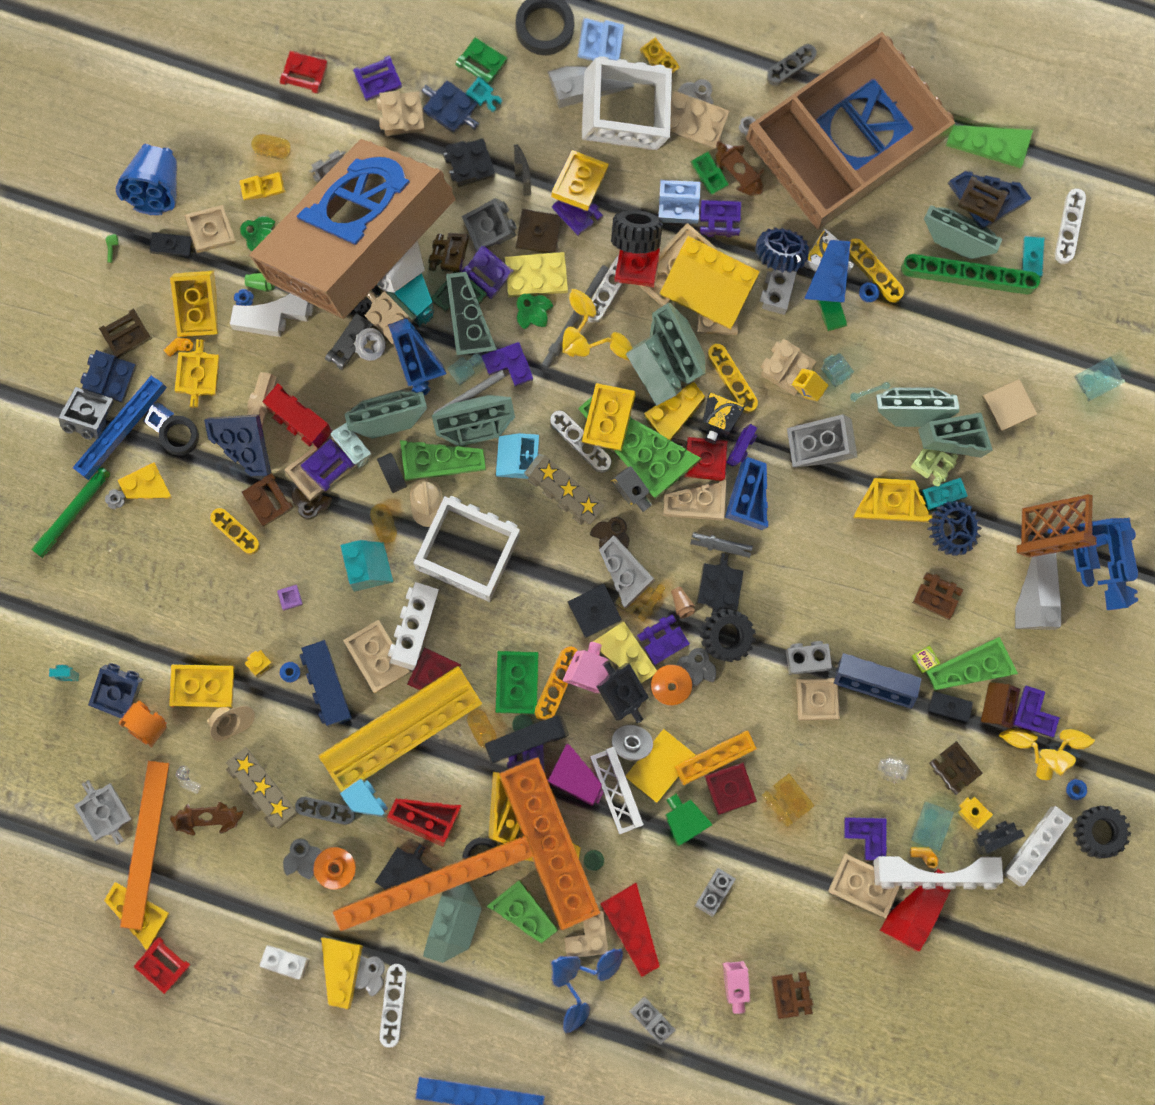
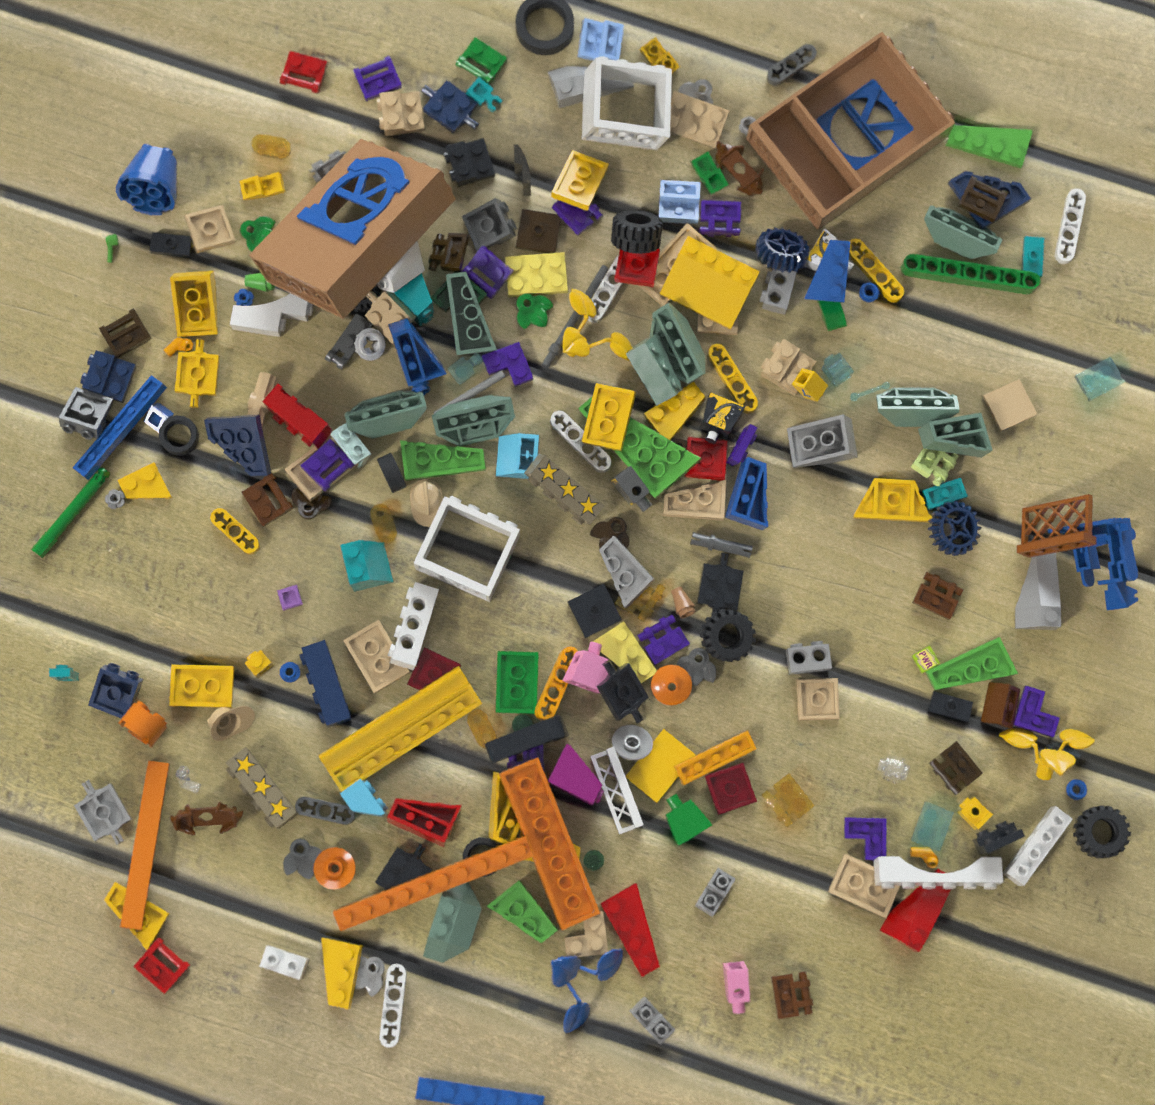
(877, 680): dark blue brick -> none

